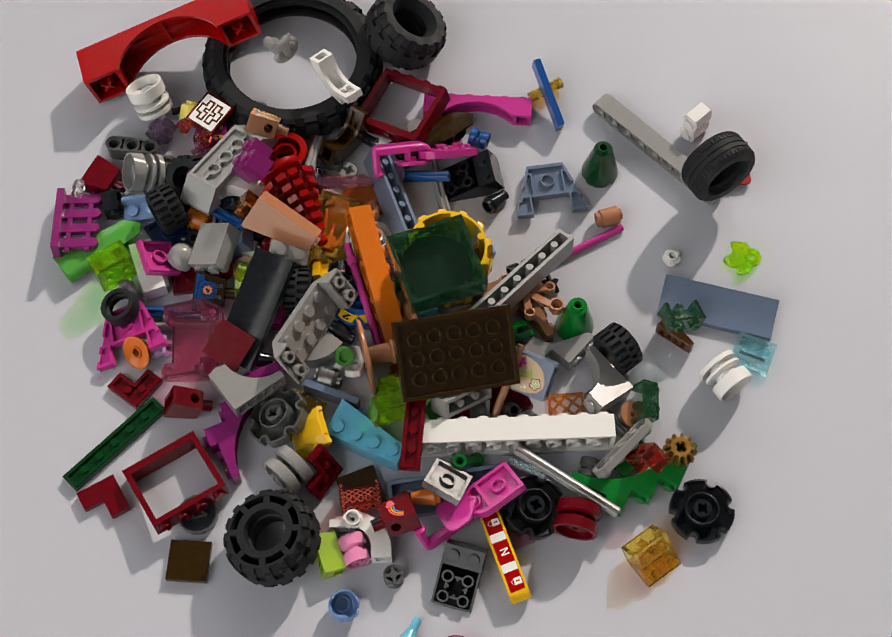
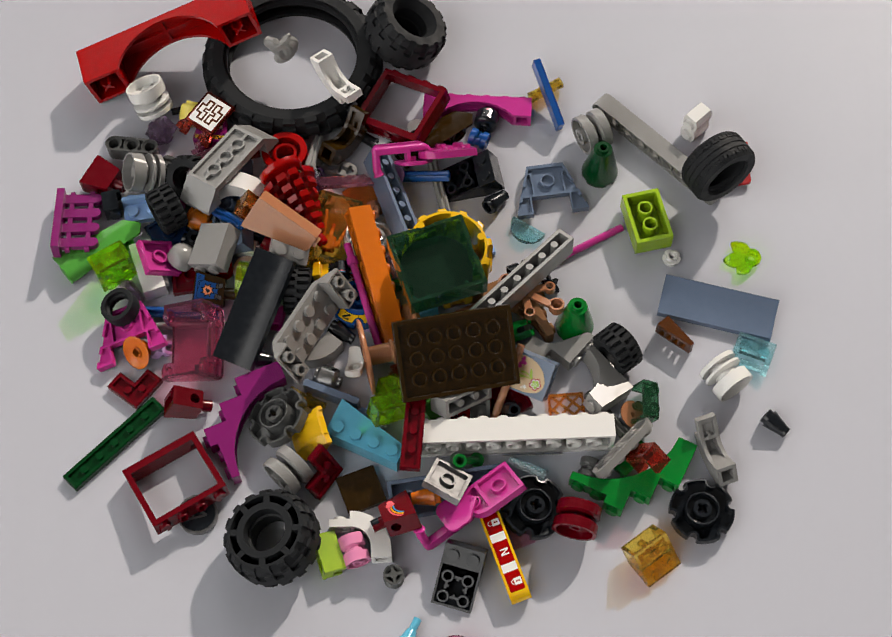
(78, 188): clear tile -> none
(106, 492): dark red tile -> none
(189, 561): dark brown tile -> none
(229, 345): dark red tile -> none
(244, 392): light grey arch -> none
(253, 161): magenta brick -> none
(258, 123): medium nougat torso -> none
(343, 605): medium blue hair -> none
(344, 356): bright green tile -> none
(352, 514): white plate -> none
(360, 498): clear red panel -> none
(487, 119): none -> black head
(524, 232): none -> clear light blue tile
(566, 480): light grey axle -> none
(591, 129): none -> light grey wheel
(608, 217): nougat brick -> none
(646, 221): none -> lime brick
(681, 319): clear green window -> none
(684, 456): pearl gold gear -> none
(717, 461): none -> light grey arch
(774, 423): none -> black cone

